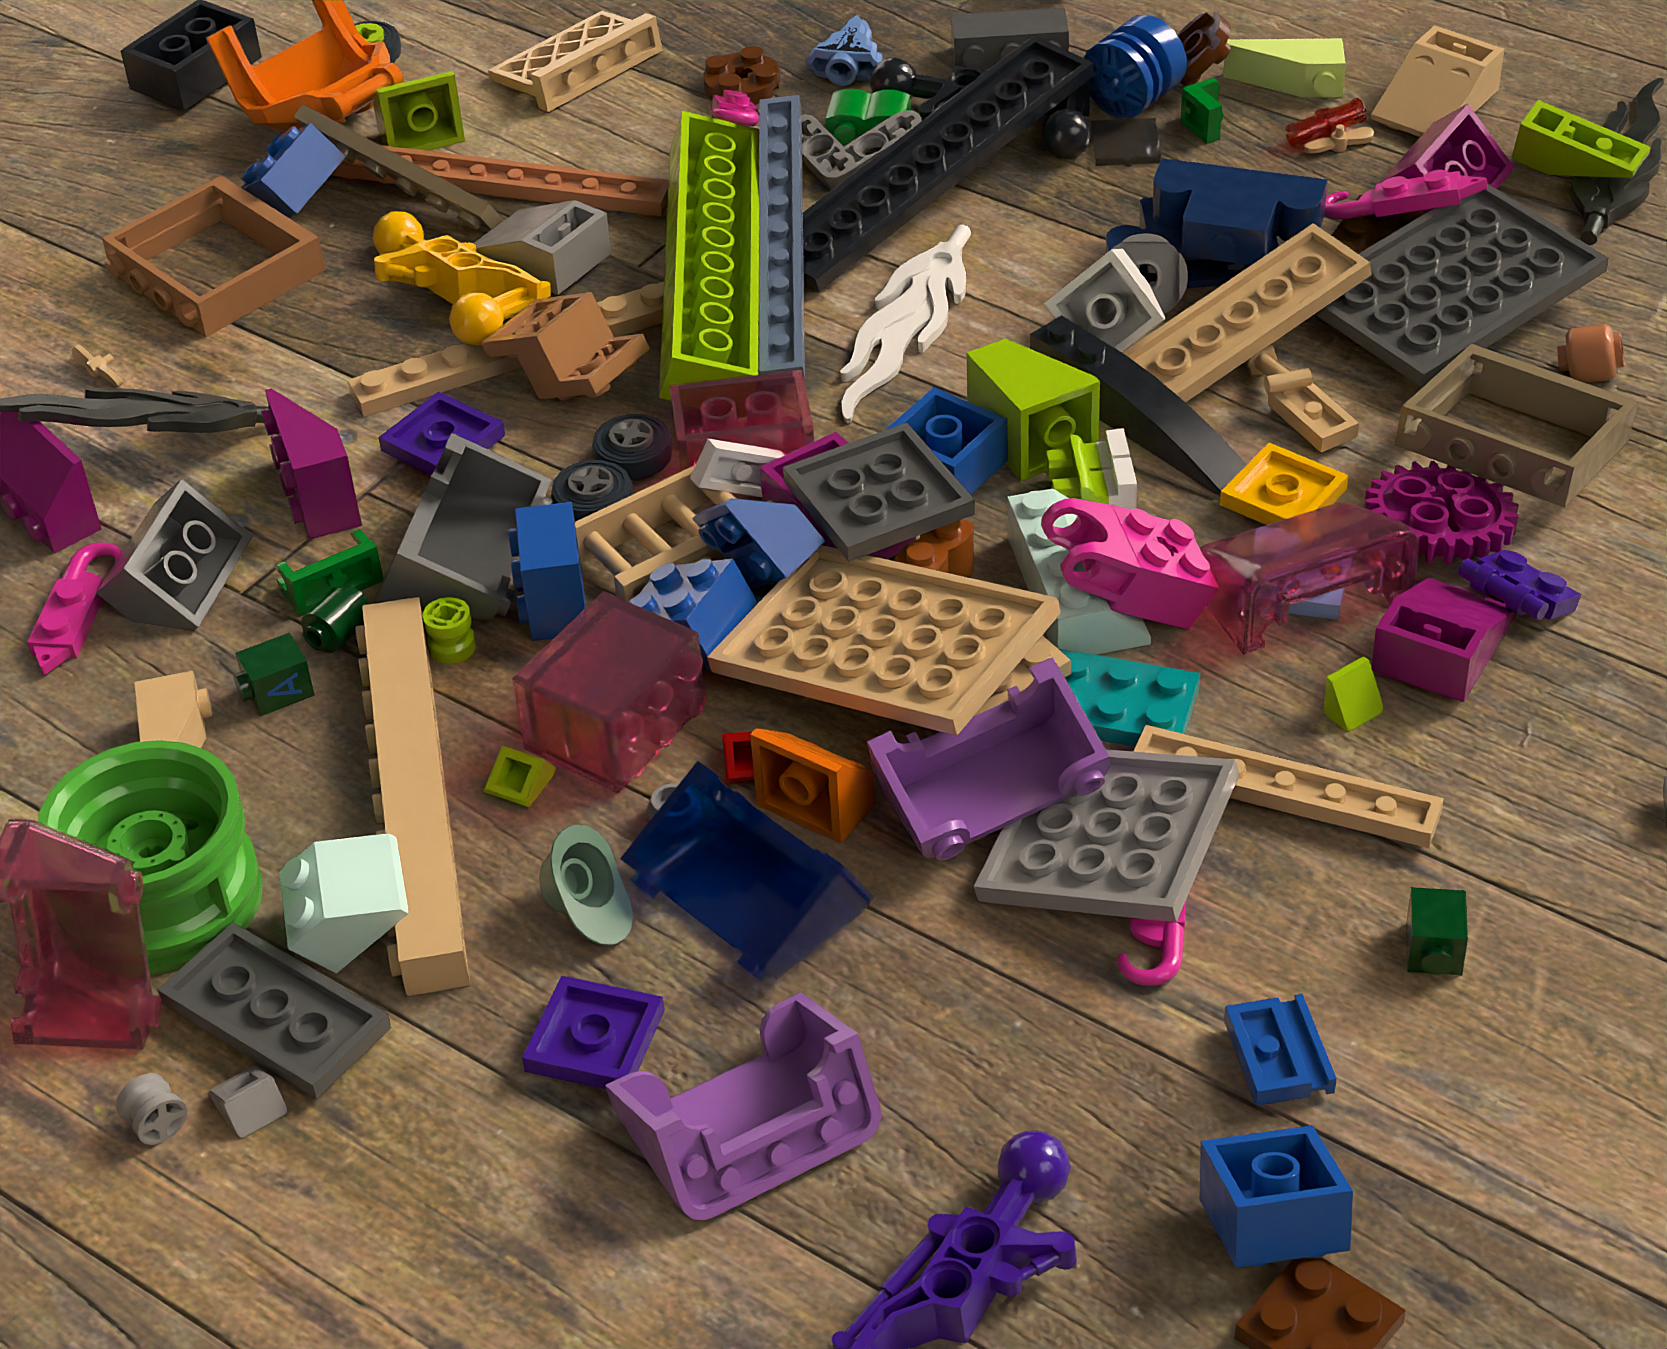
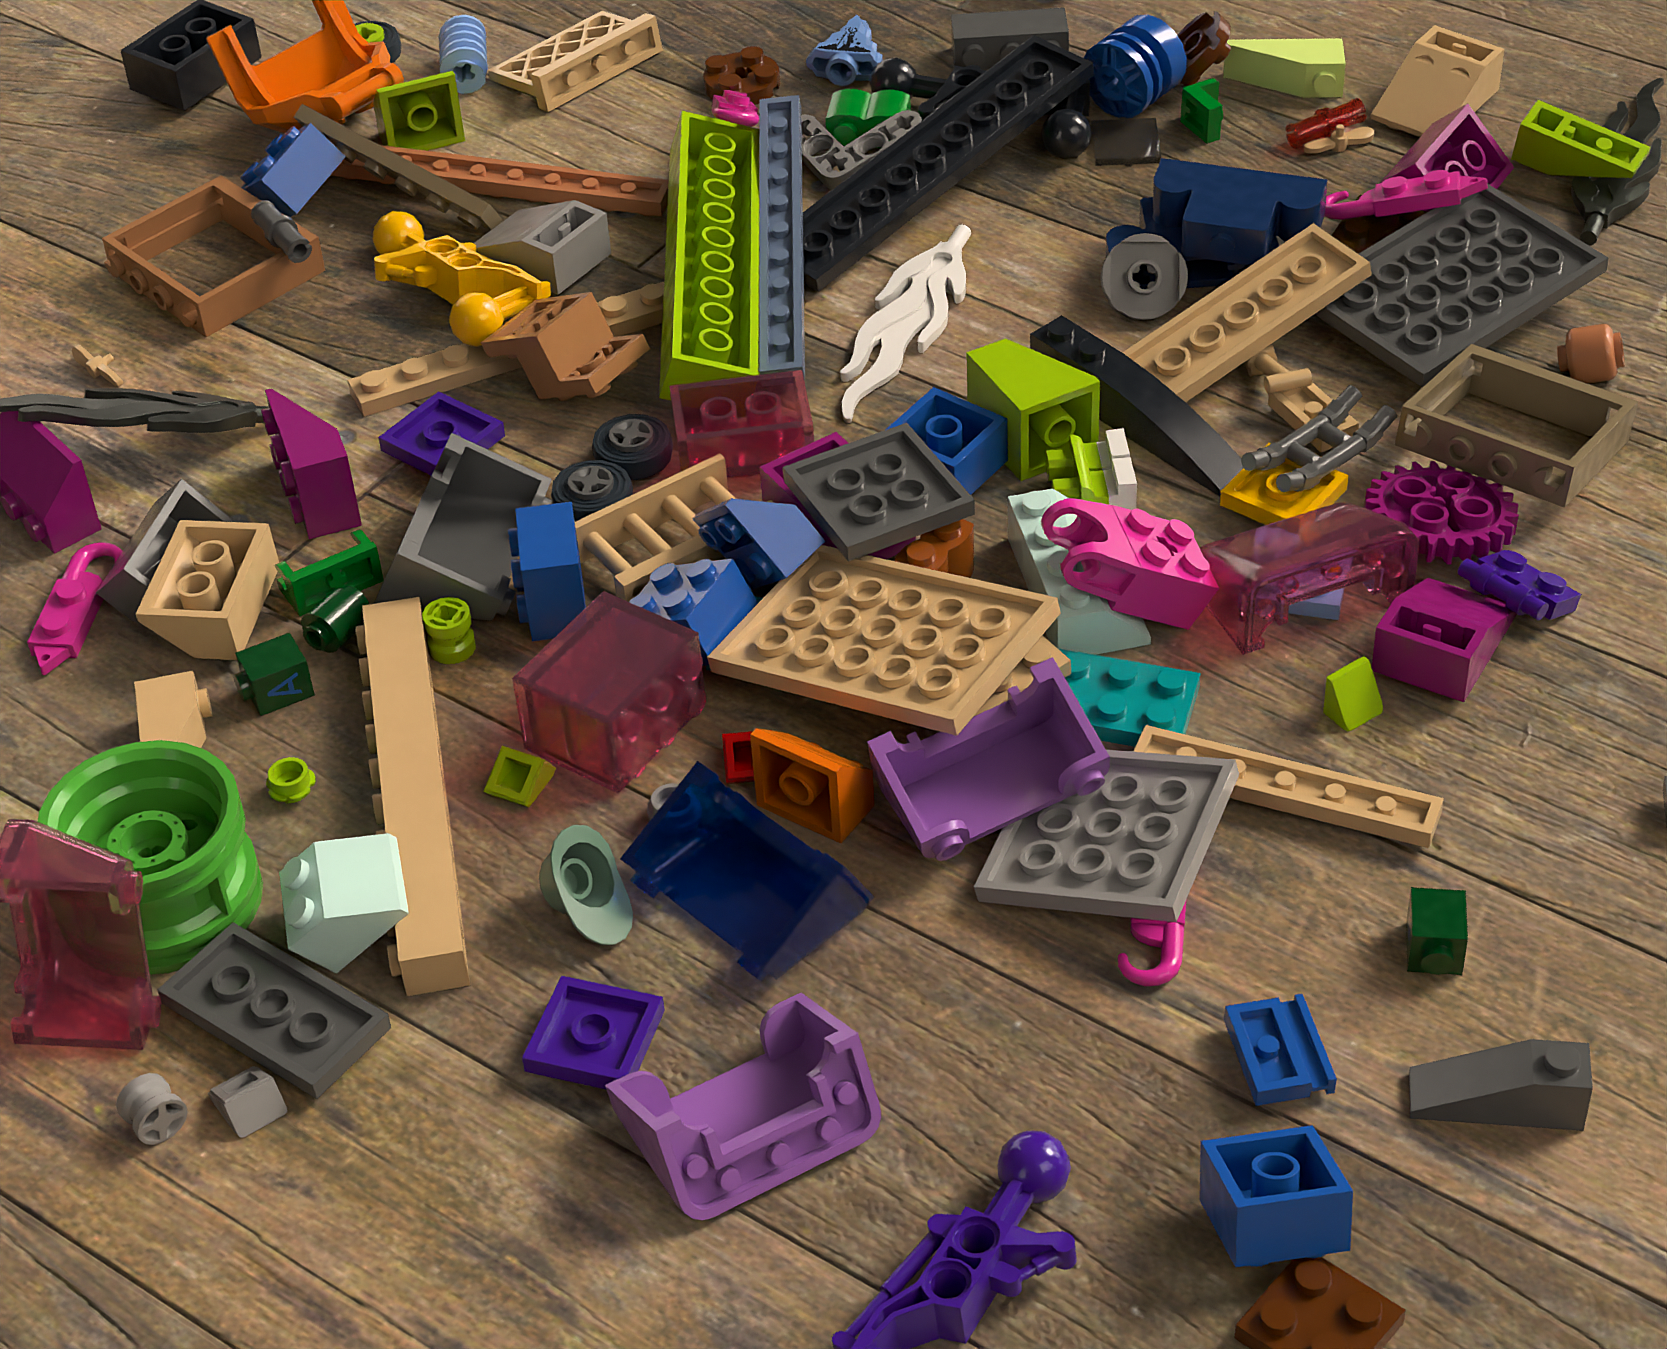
(210, 587): none -> tan slope
(281, 231): none -> dark grey pin
(289, 780): none -> lime plate
(464, 52): none -> light blue piece
(732, 467): white plate -> none
(1110, 301): white slope -> none
(1325, 429): none -> dark grey piece
(1507, 1085): none -> dark grey slope

